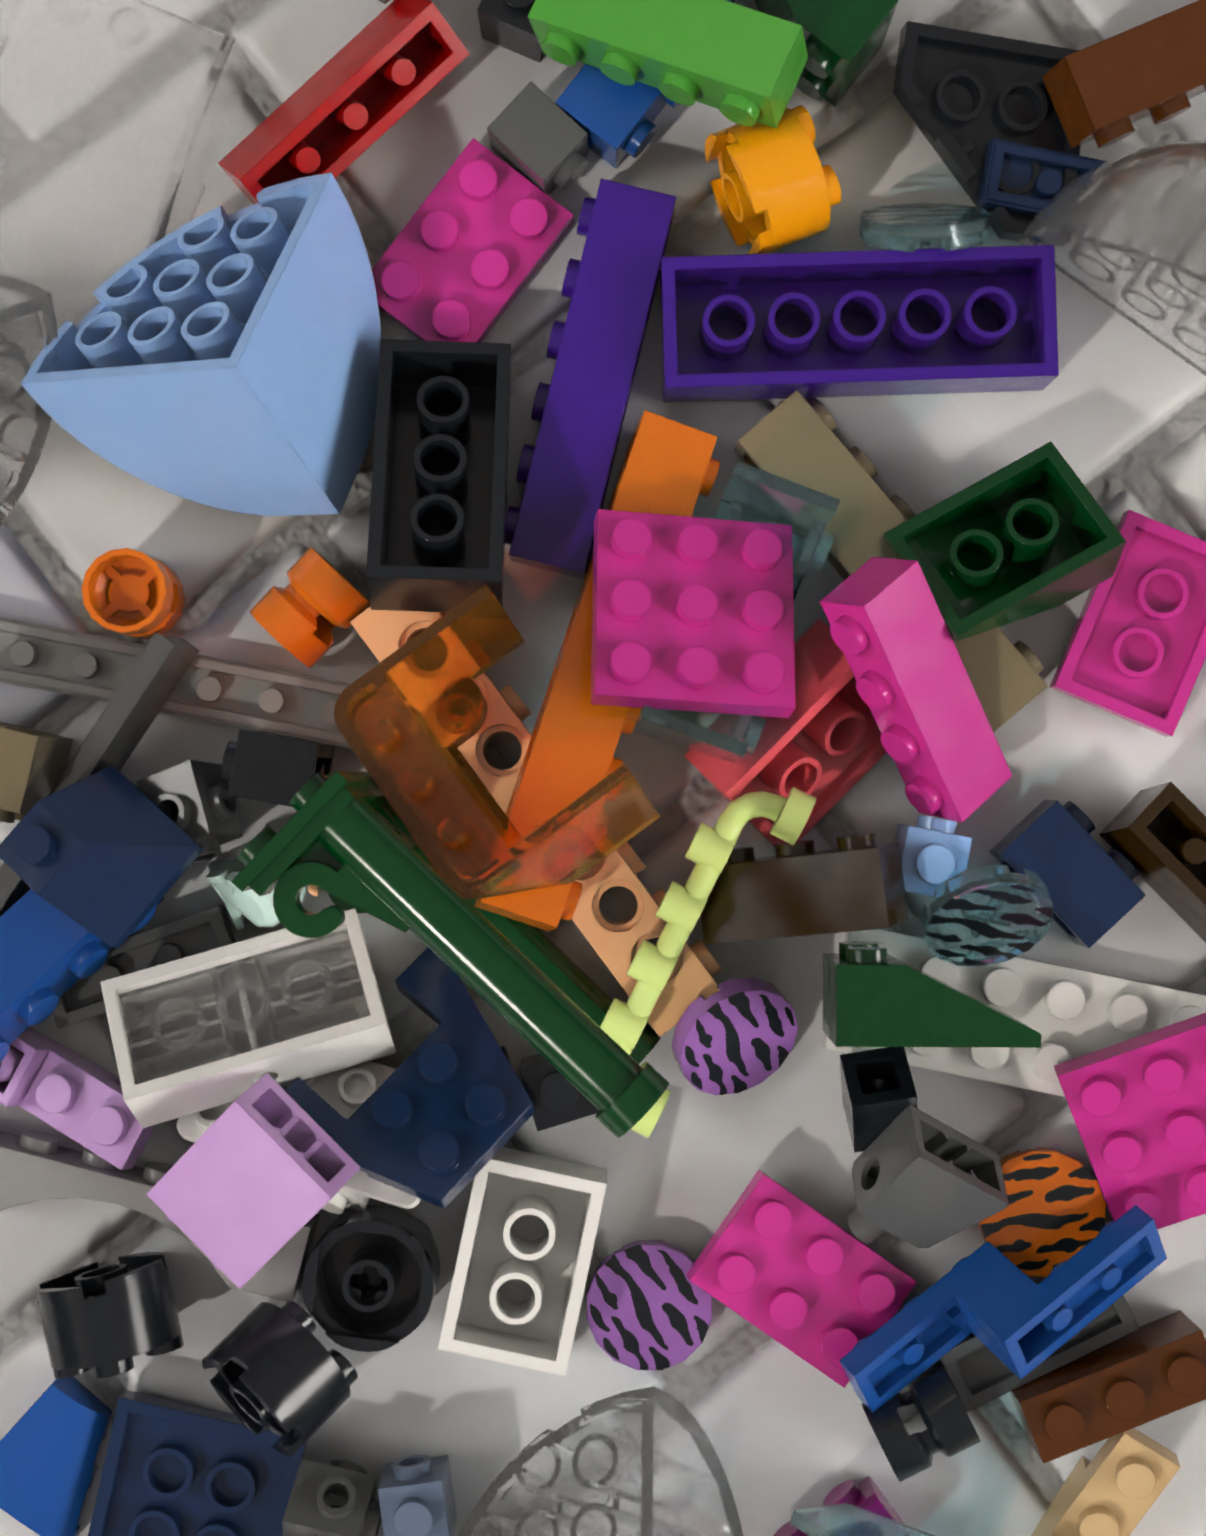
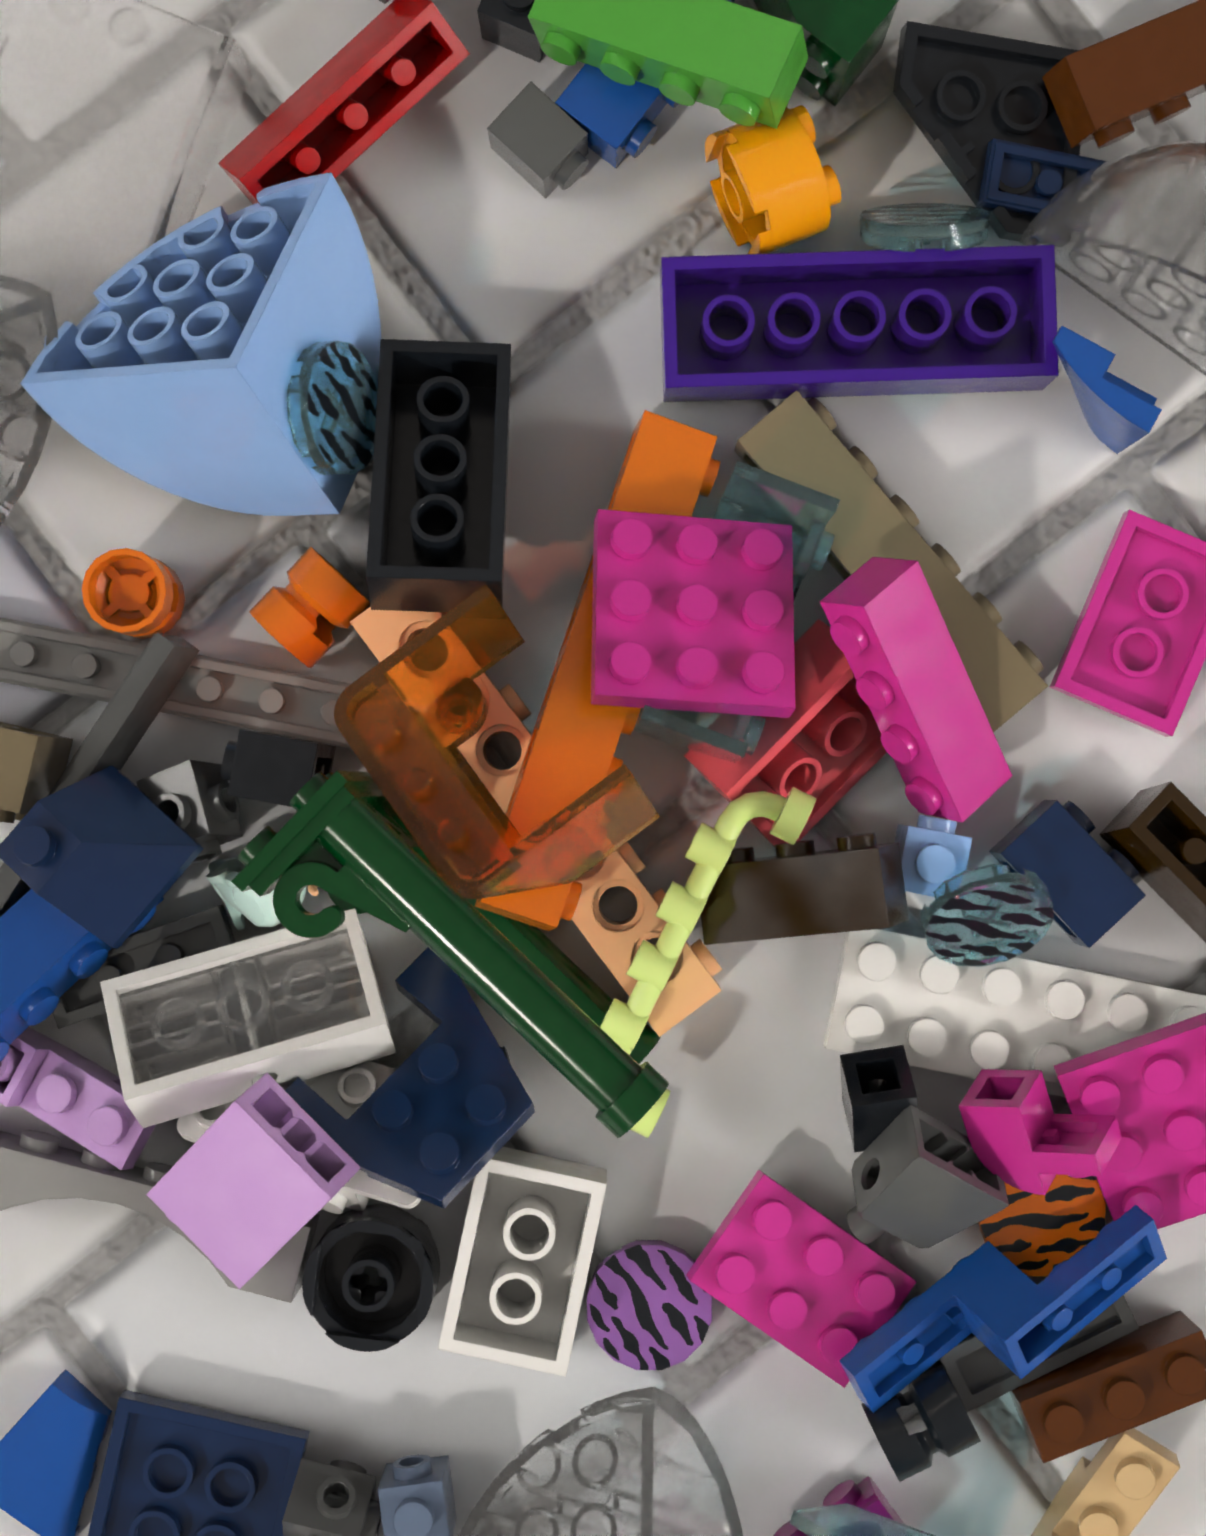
(109, 1315): black brick -> none
(280, 1374): black brick -> none
(333, 408): none -> clear light blue tile
(468, 250): dark pink plate -> none
(552, 1094): black brick -> none
(591, 377): dark purple brick -> none
(734, 1036): medium lavender tile -> none
(888, 1003): dark green slope -> none
(1011, 544): dark green slope -> none
(1023, 1139): none -> dark pink brick
(1112, 407): none -> blue slope

